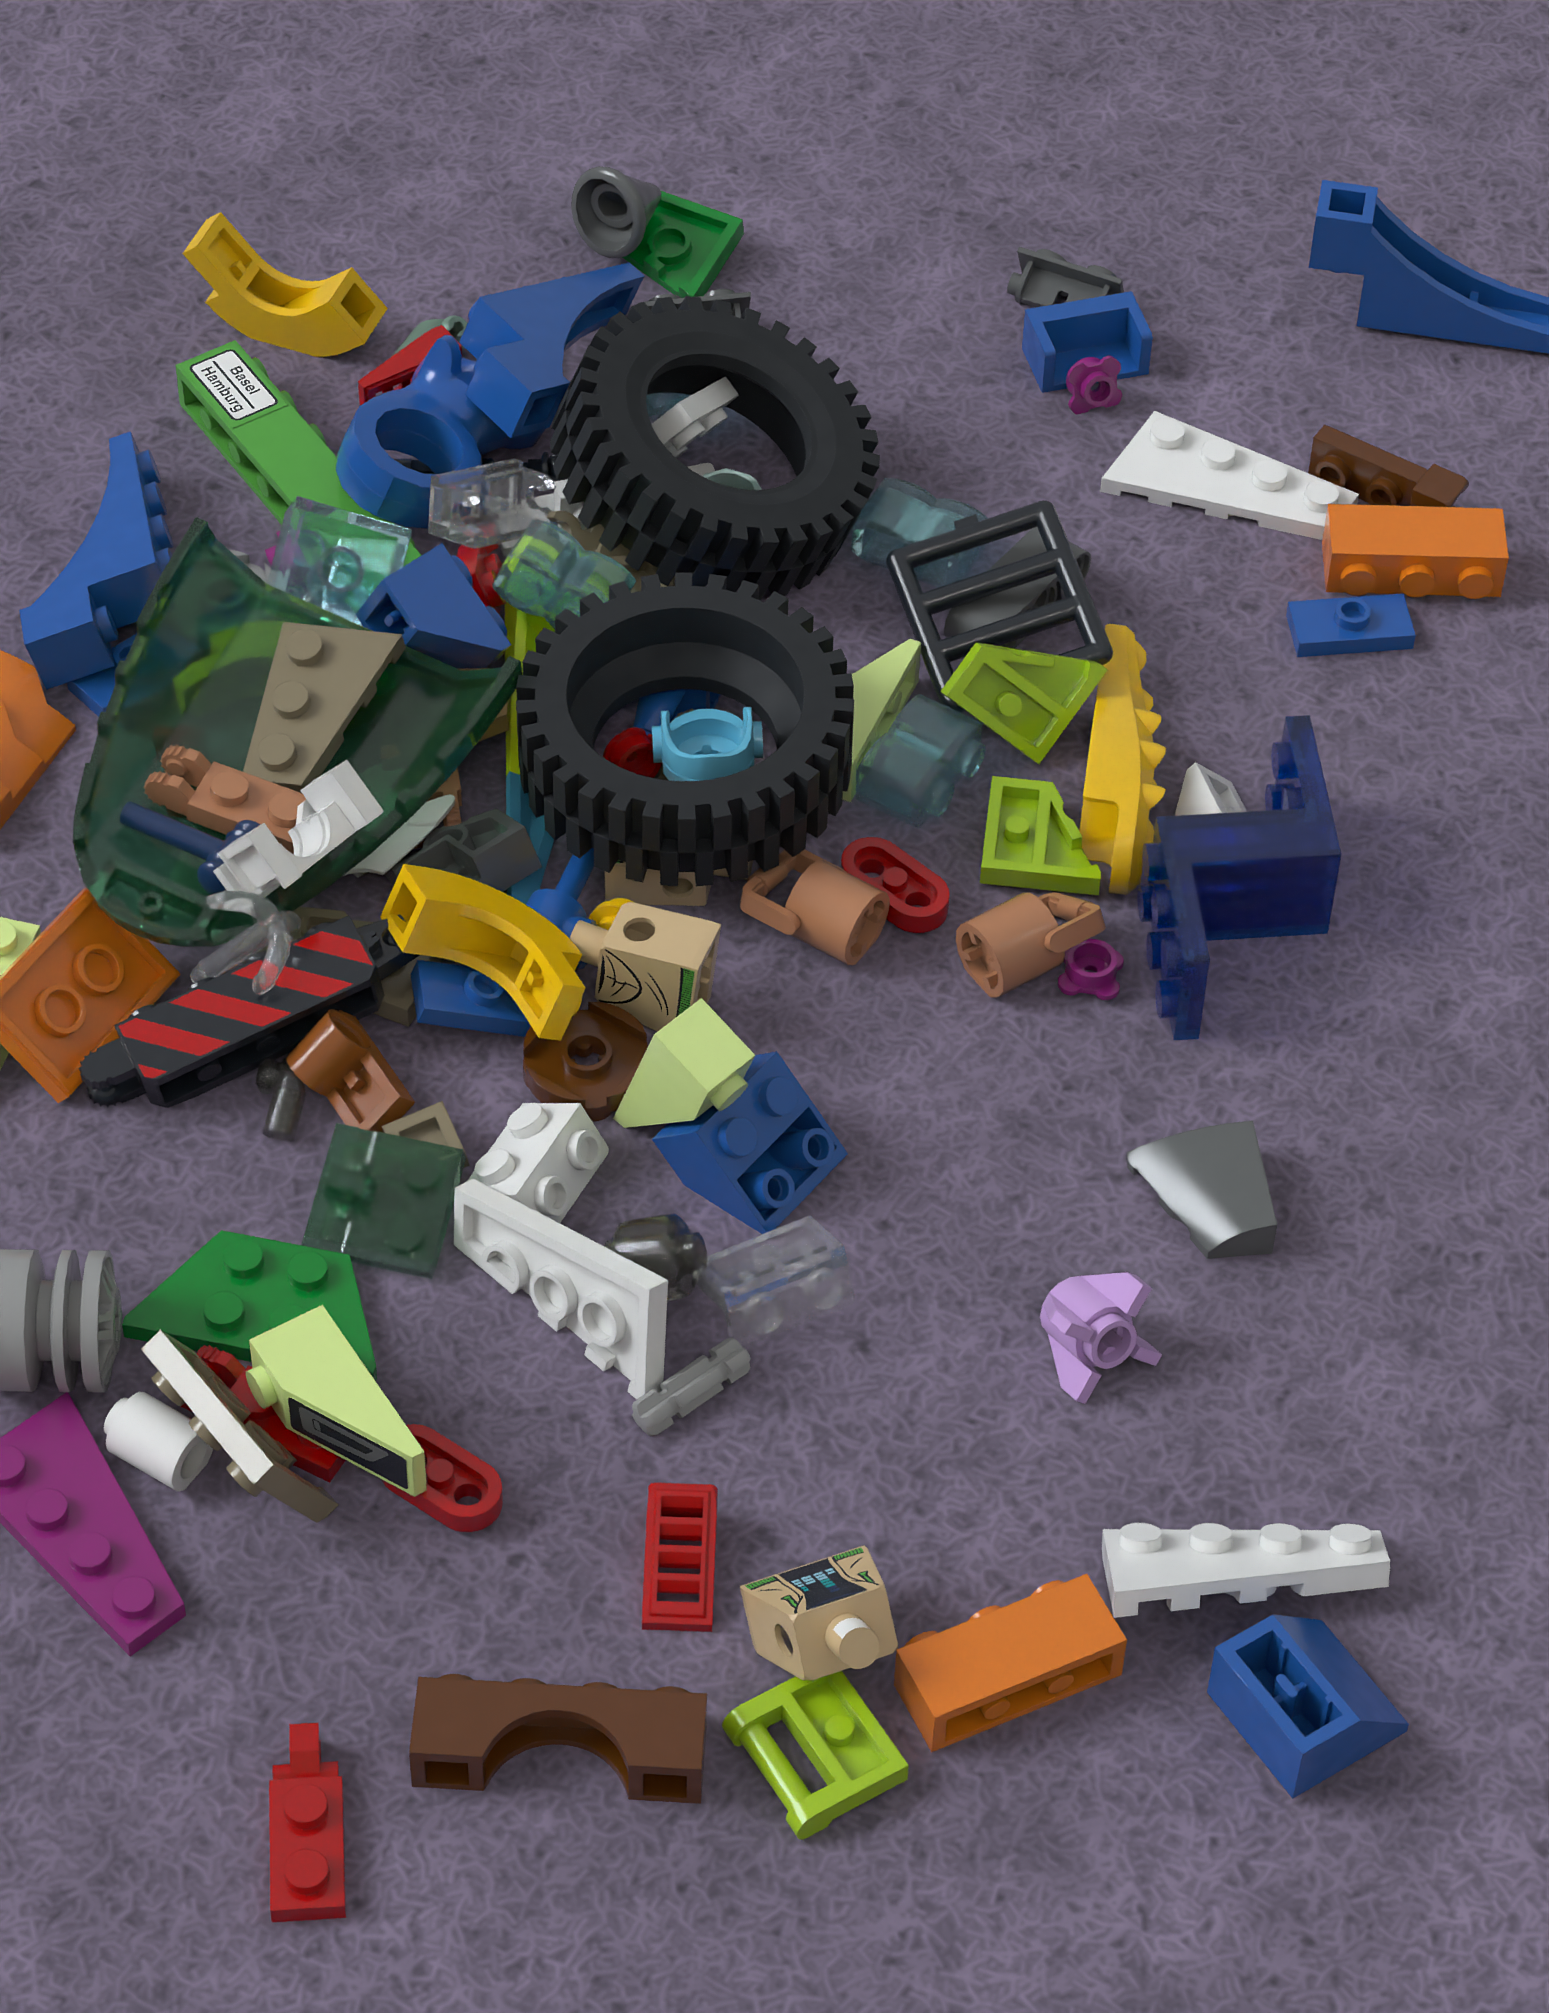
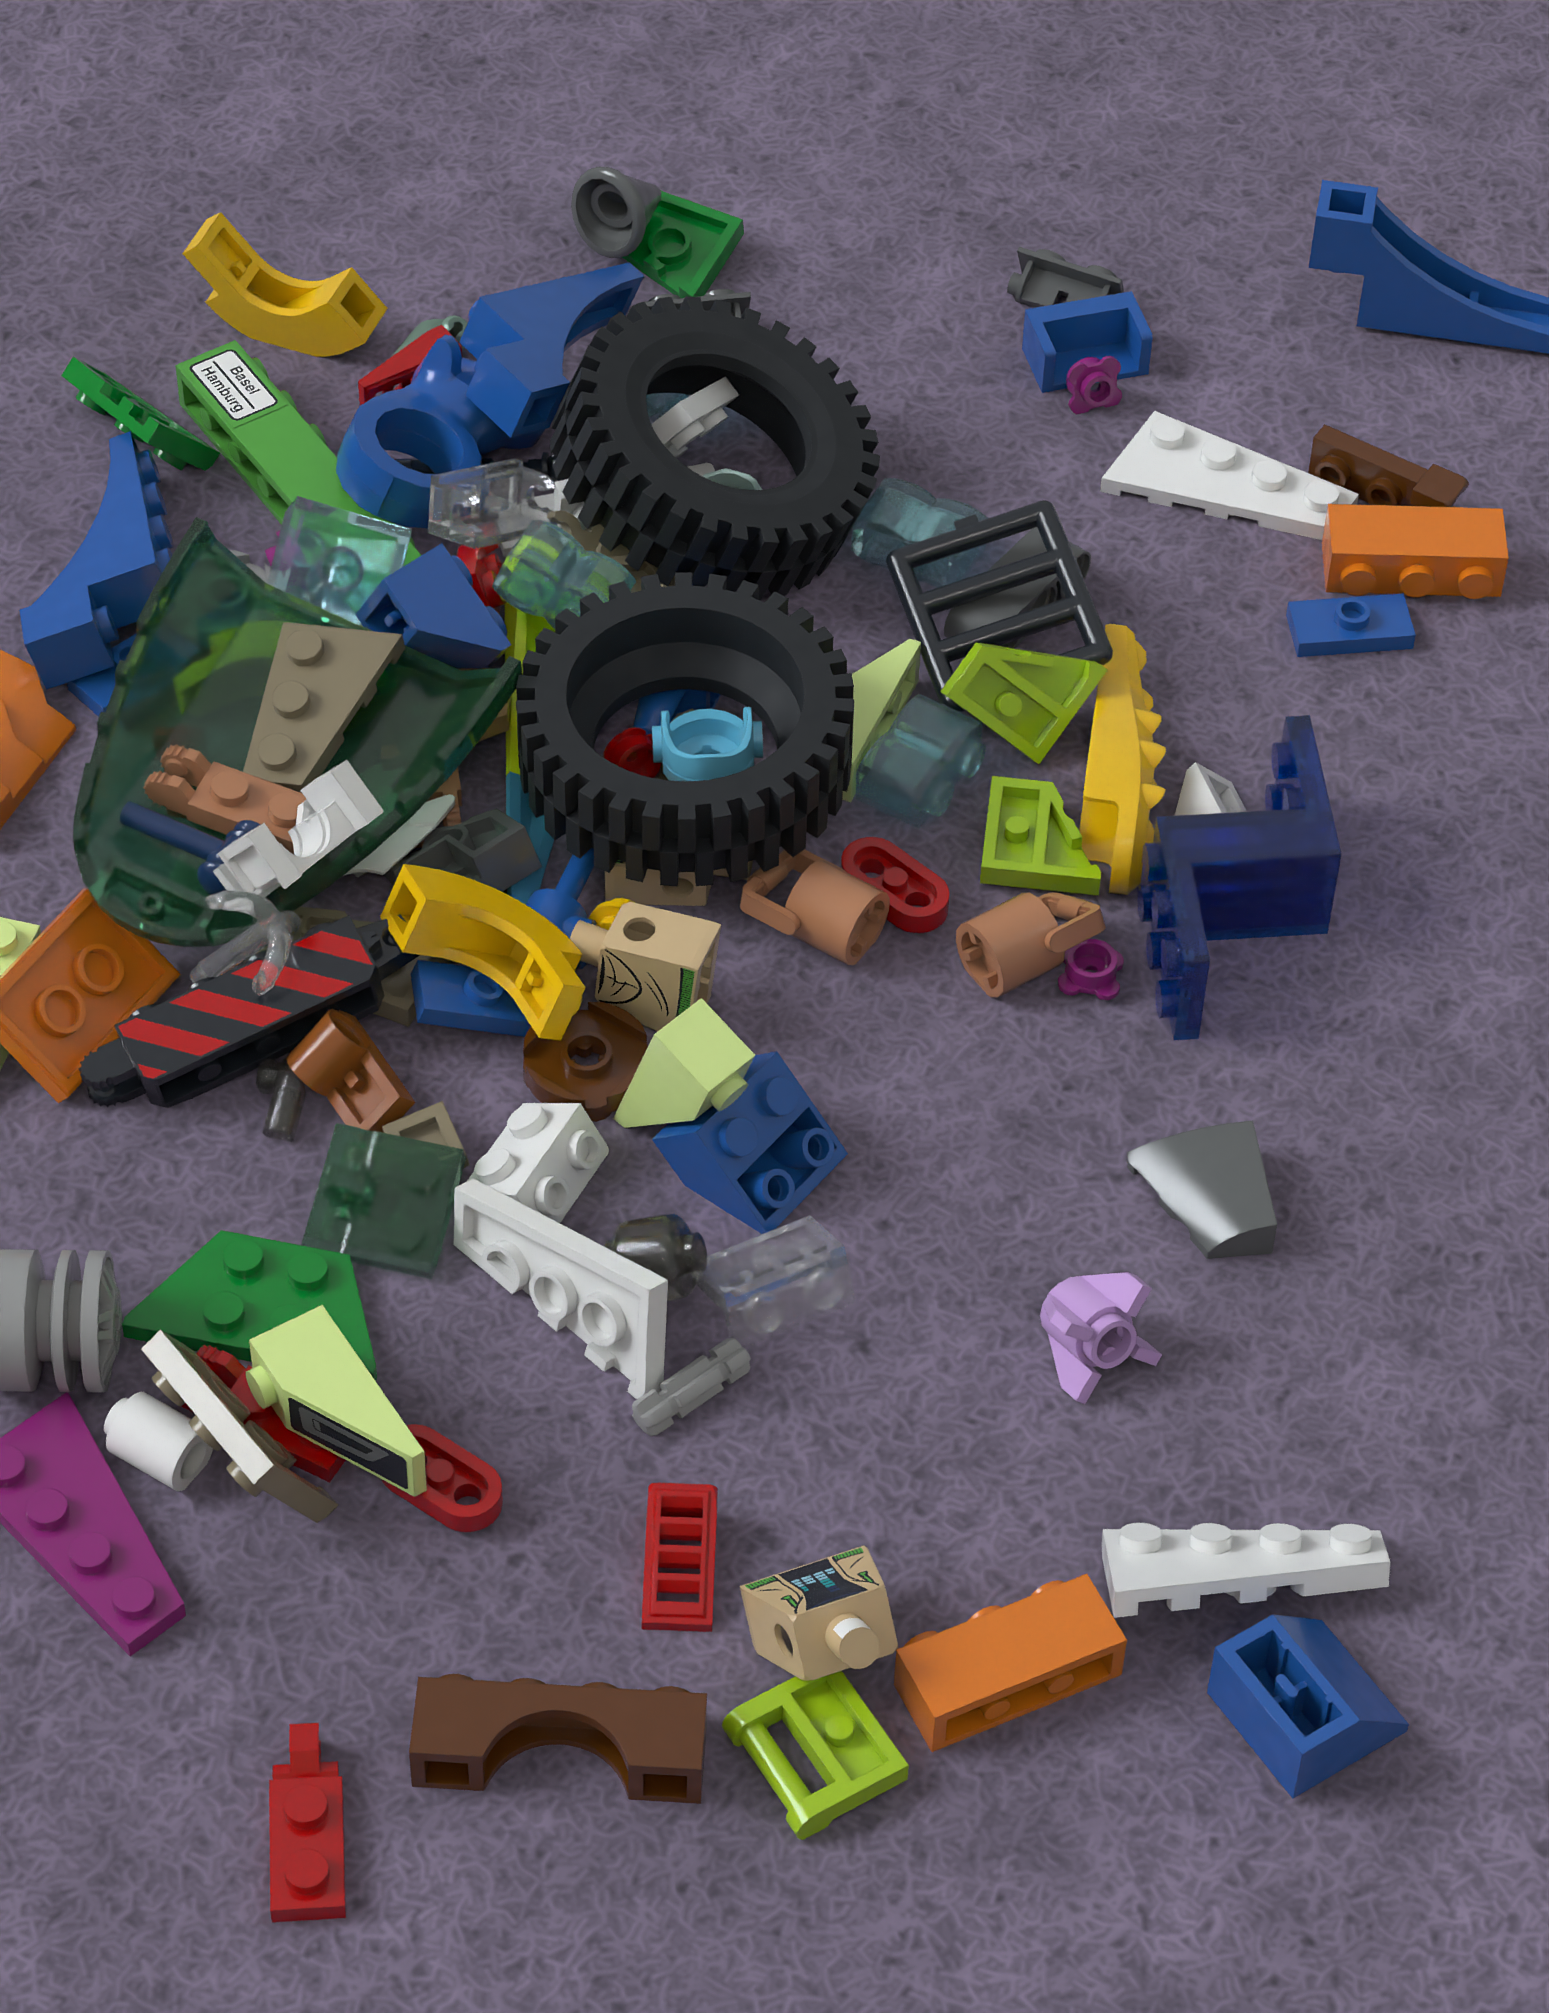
(134, 414): none -> green wing

